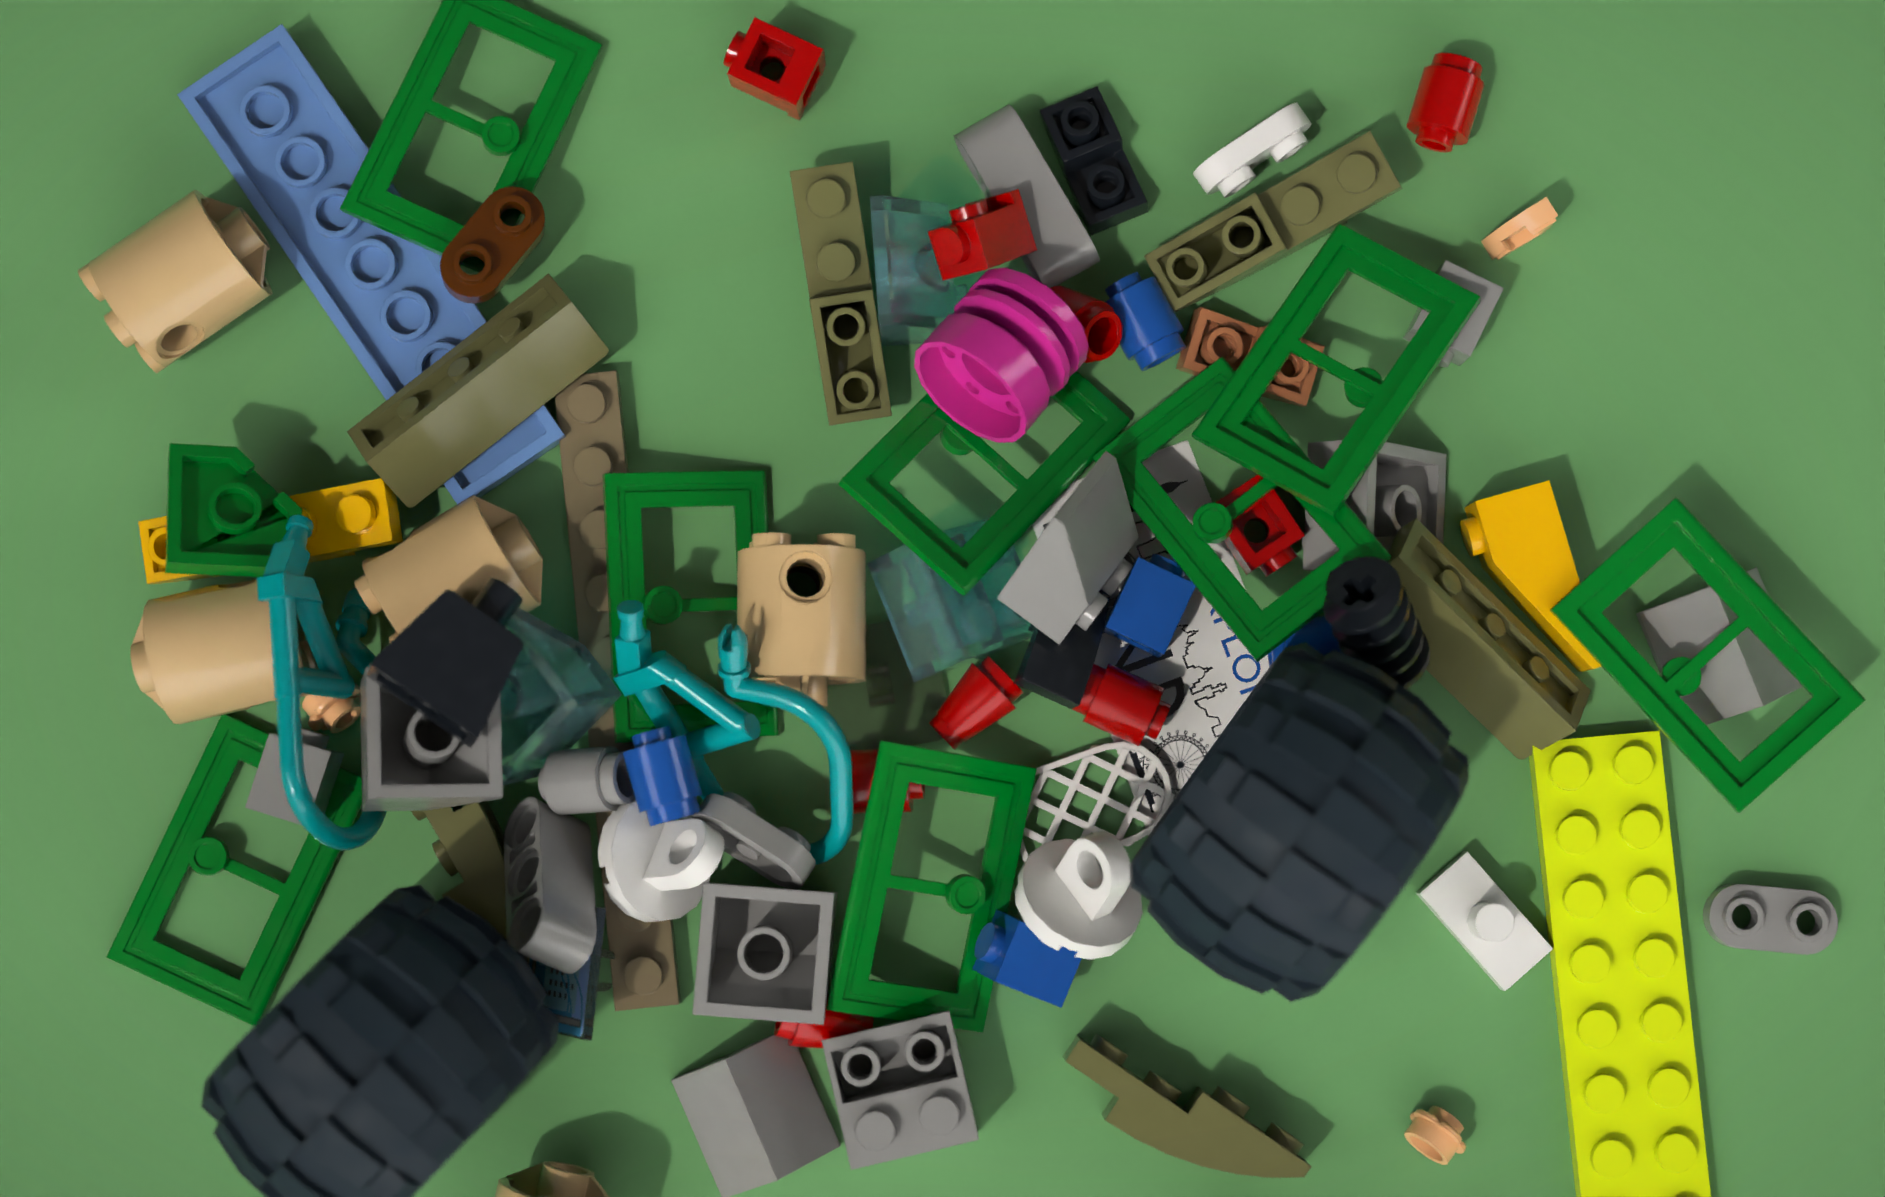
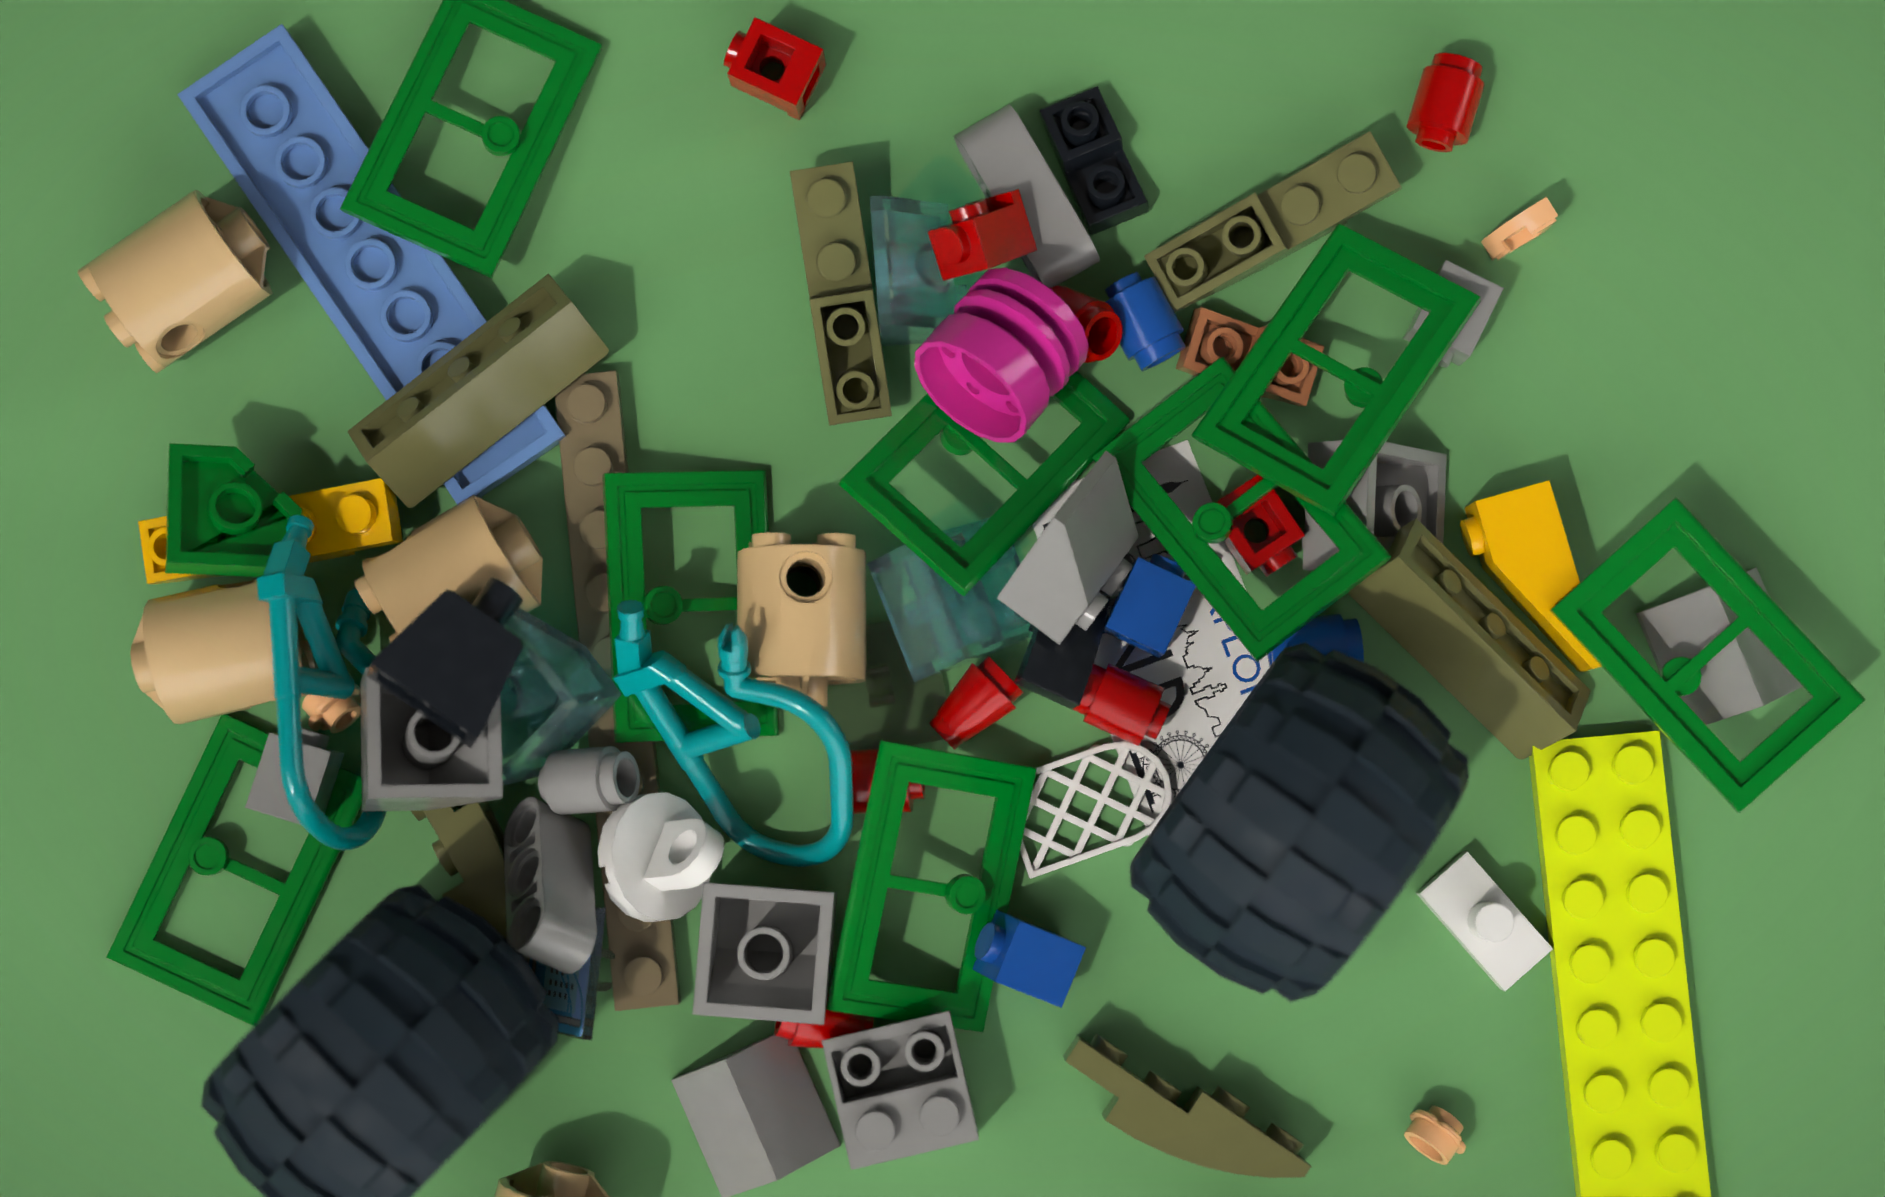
(495, 243): reddish brown plate -> none
(663, 776): blue brick -> none
(770, 851): light grey plate -> none
(1080, 895): white tile -> none
(1232, 165): white plate -> none
(1376, 619): black piece -> none
(1772, 918): light grey plate -> none

